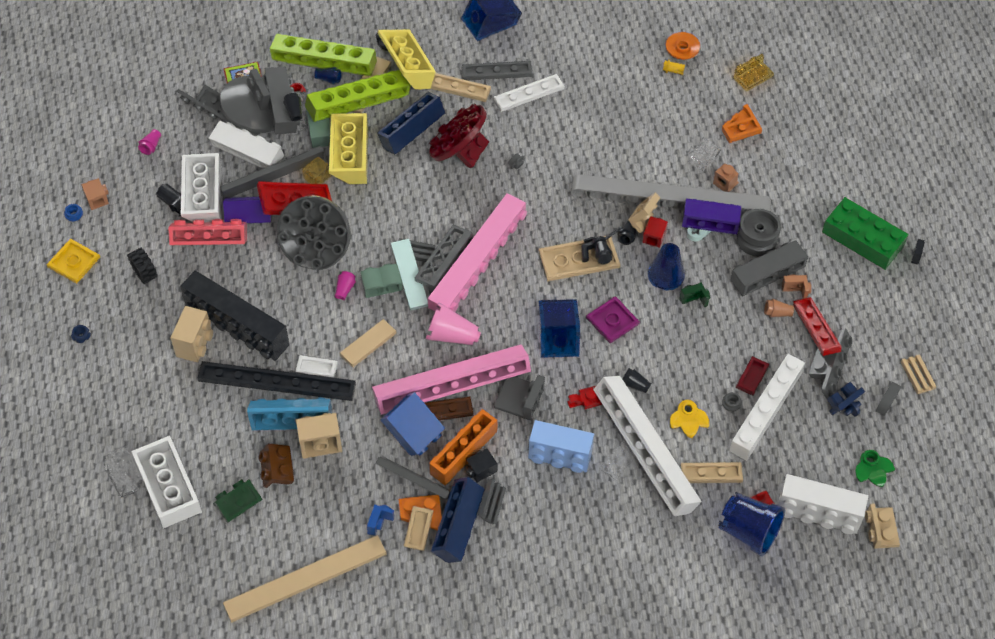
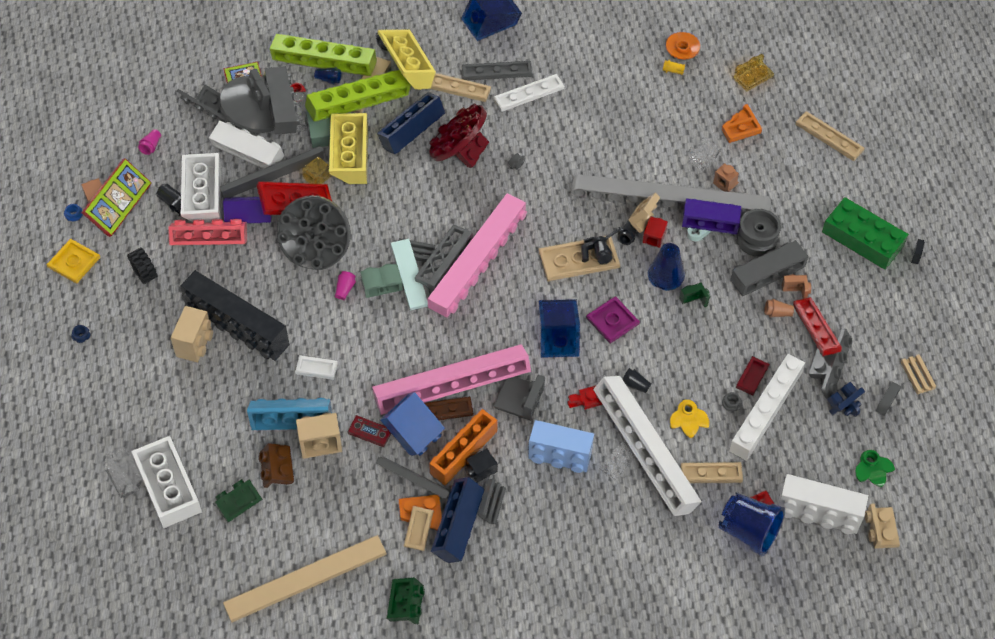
(116, 197): none -> tile
(277, 381): black plate -> none
(293, 106): black cone -> none
(368, 343): tan tile -> none
(369, 431): none -> dark red tile
(377, 518): blue bracket -> none
(405, 600): none -> dark green bracket
(452, 328): bright pink cone -> none
(829, 136): none -> tan tile

